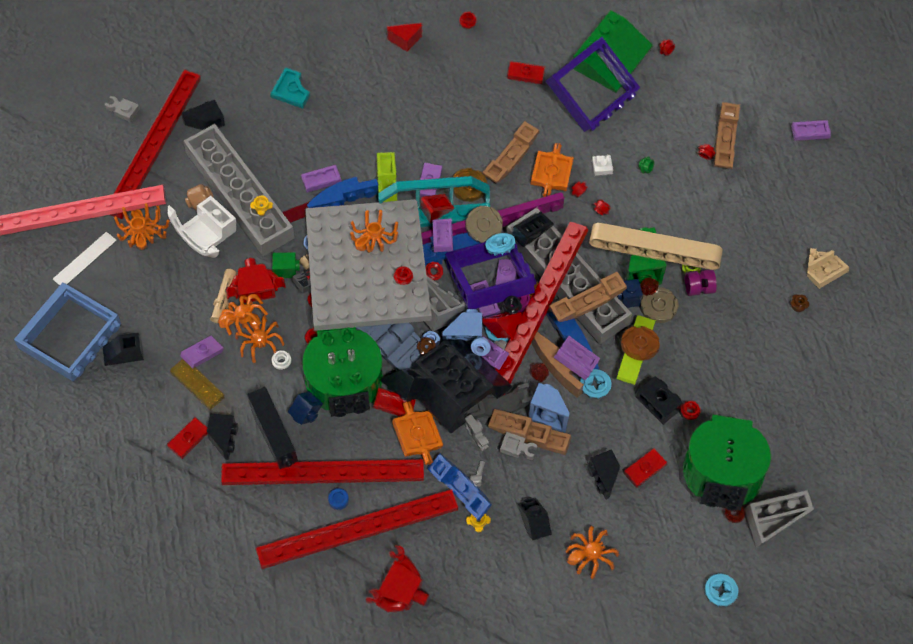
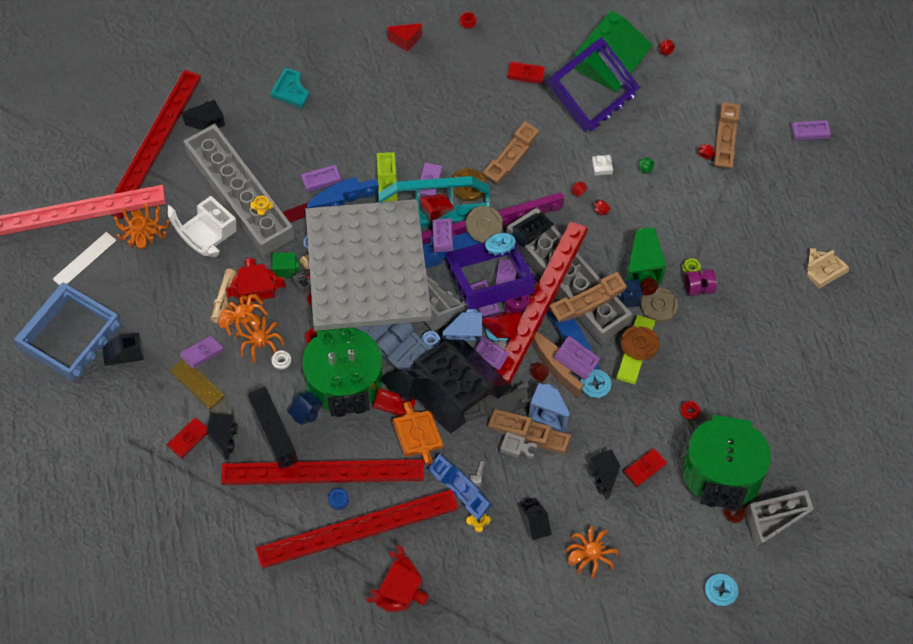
(123, 109): light grey plate -> none
(197, 195): medium nougat head -> none
(372, 232): orange animal -> none
(403, 275): red plate -> none
(426, 341): reddish brown plate -> none
(434, 265): red plate -> none
(475, 430): light grey plate -> none
(480, 341): light blue plate -> none
(512, 300): black plate -> none
(552, 170): orange plate -> none
(656, 246): tan beam -> none
(660, 409): black brick -> none
(799, 307): reddish brown plate -> none

